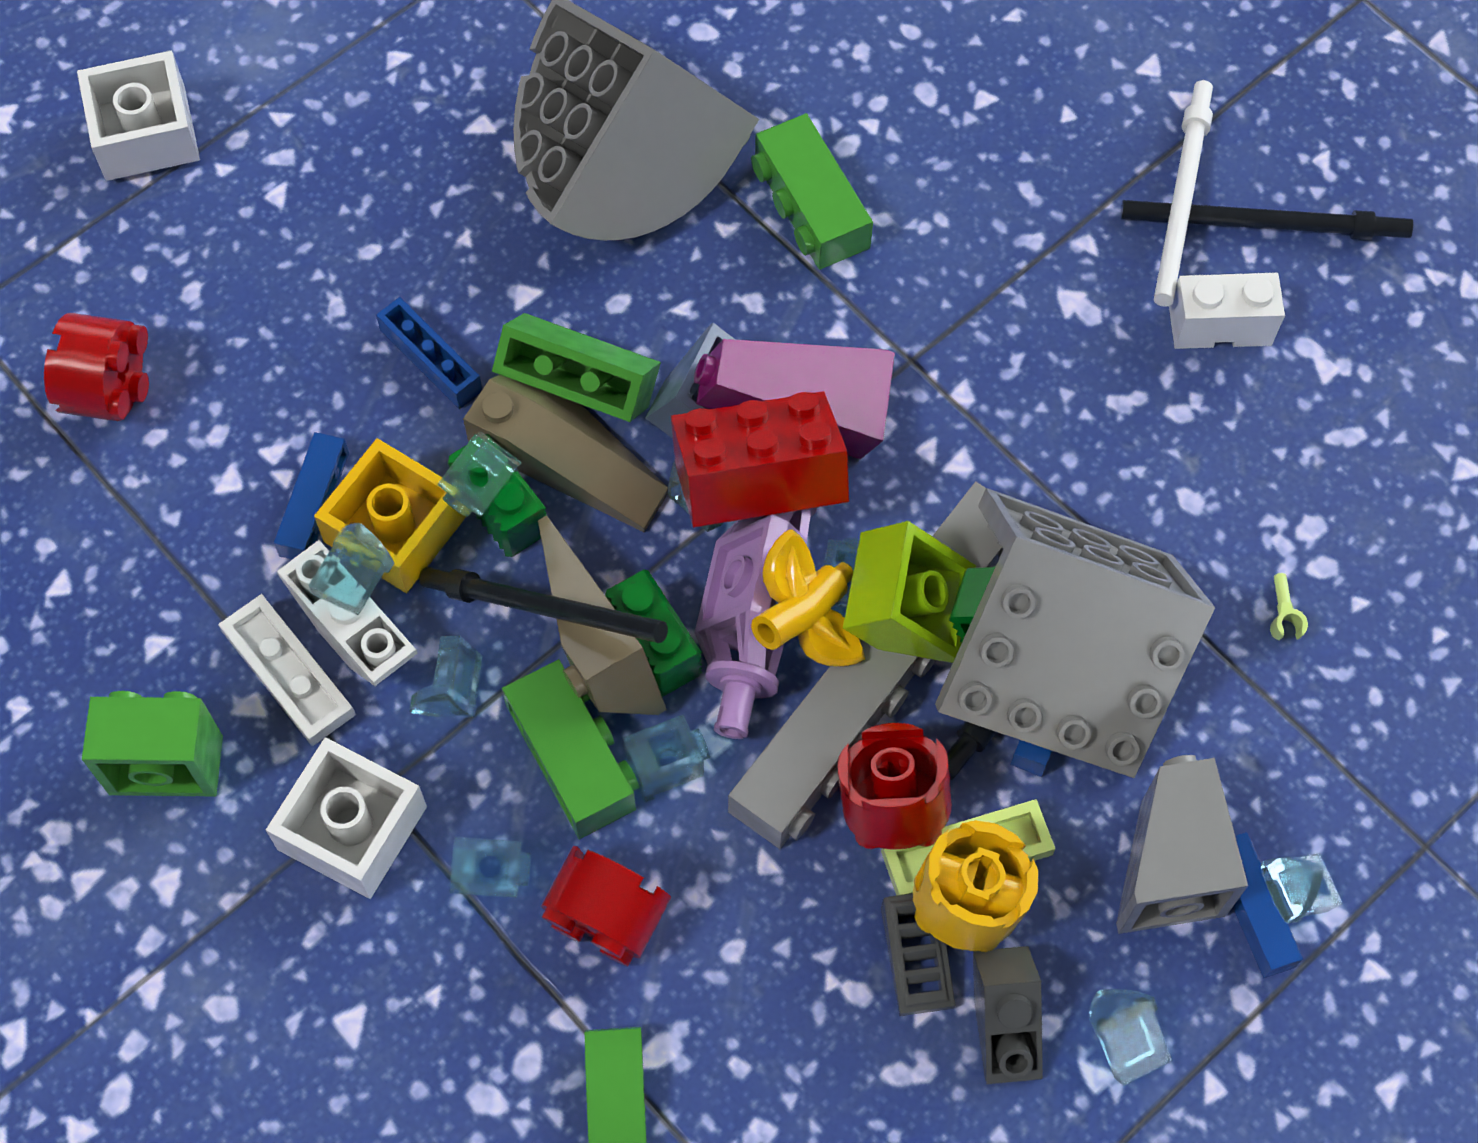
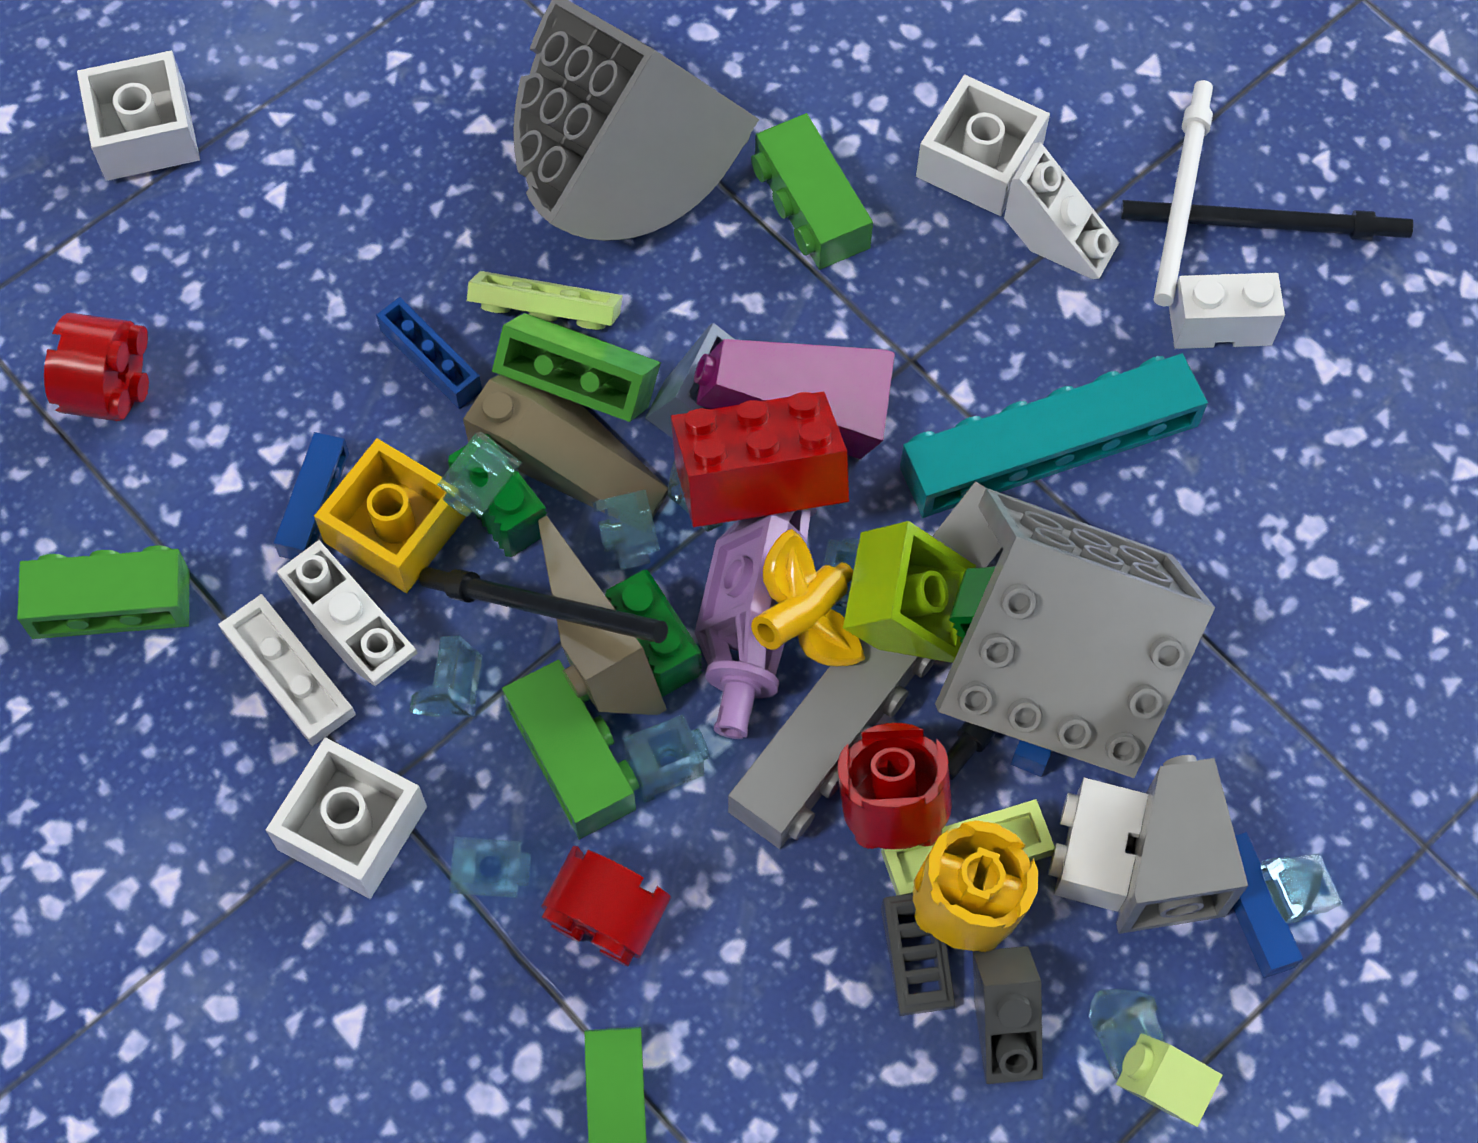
(103, 593): none -> bright green brick
(152, 745): bright green brick -> none
(351, 568): clear light blue tile -> none
(544, 299): none -> yellowish green plate
(628, 528): none -> clear light blue brick
(980, 143): none -> white brick
(1053, 433): none -> teal brick
(1056, 217): none -> white slope
(1094, 860): none -> white brick
(1168, 1079): none -> yellowish green brick
(1286, 610): yellowish green hand -> none

